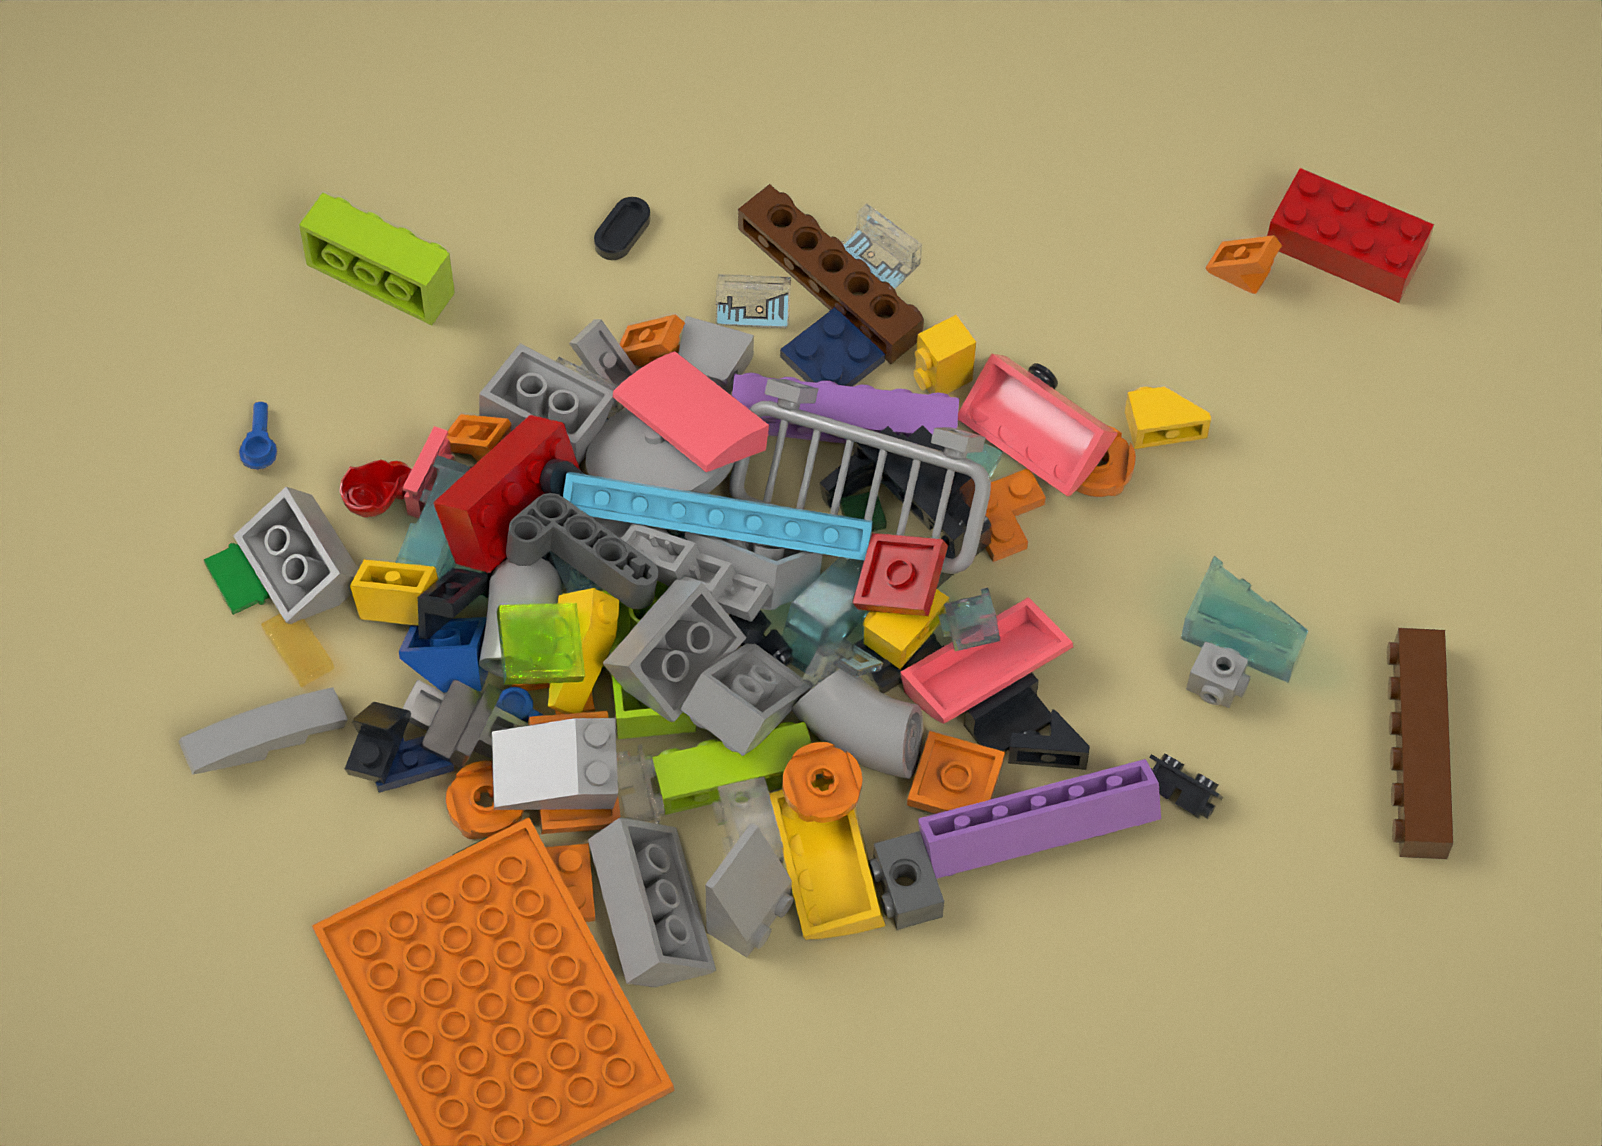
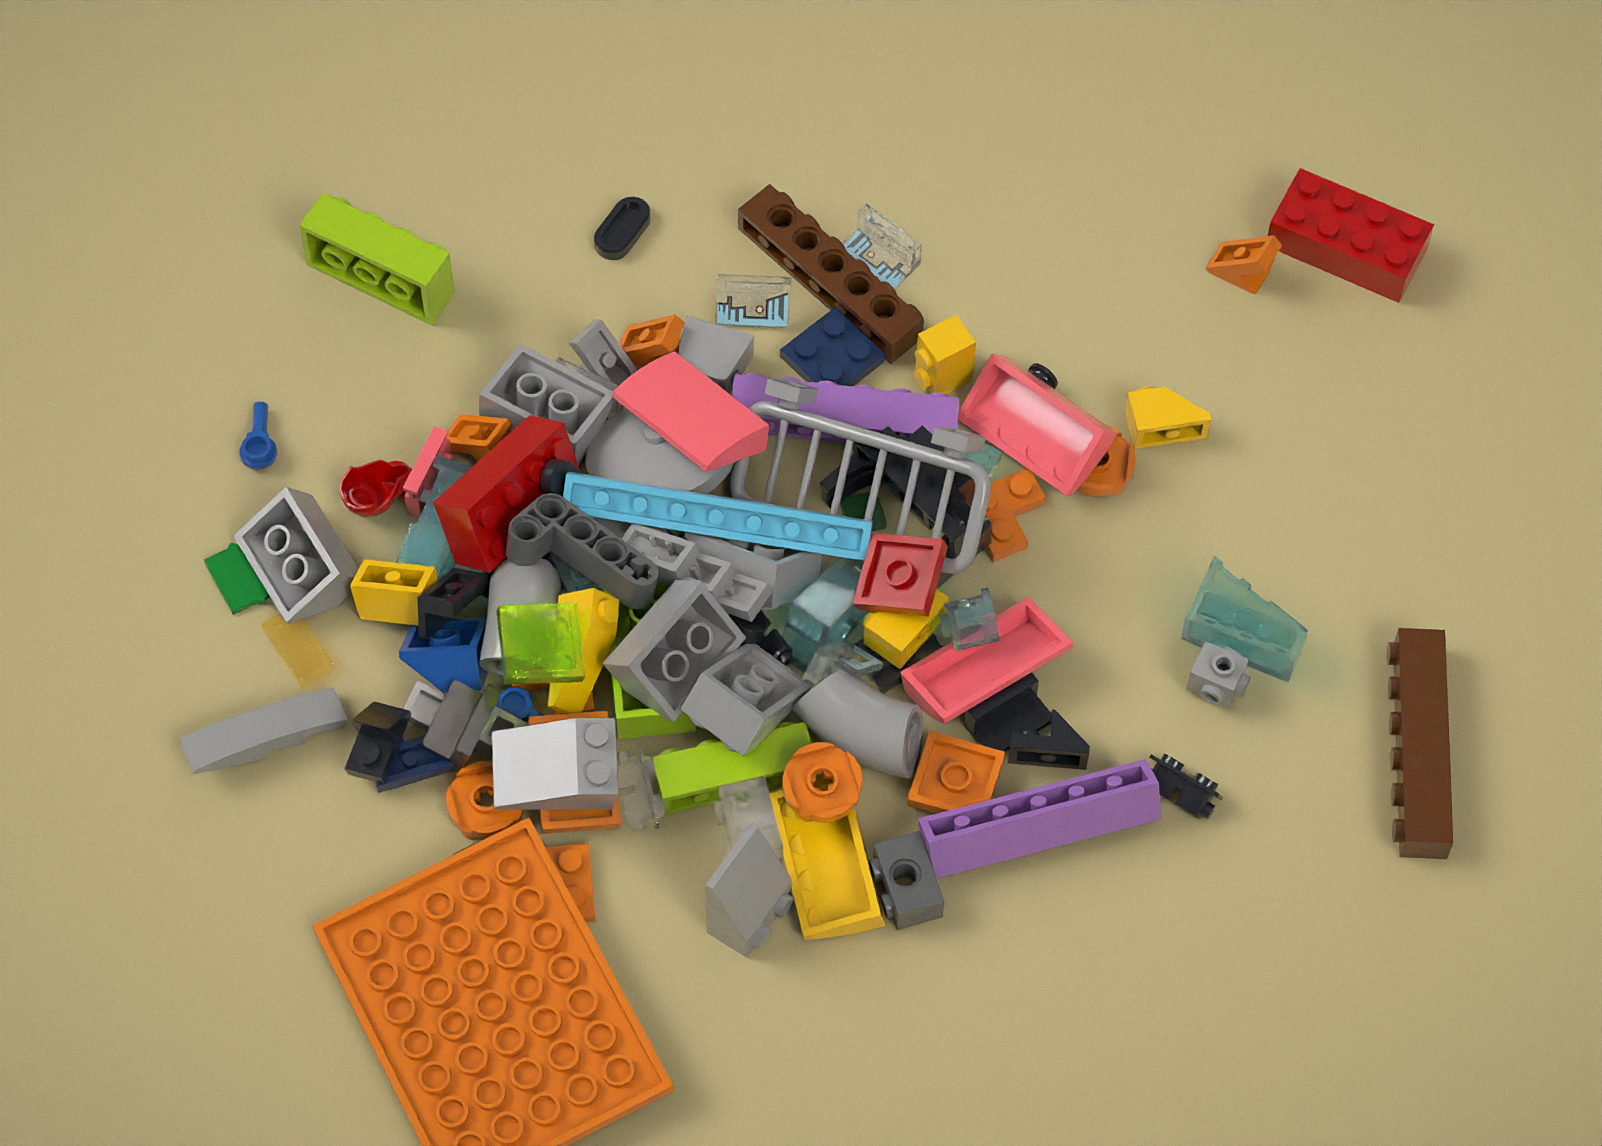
(650, 903): light grey slope -> none

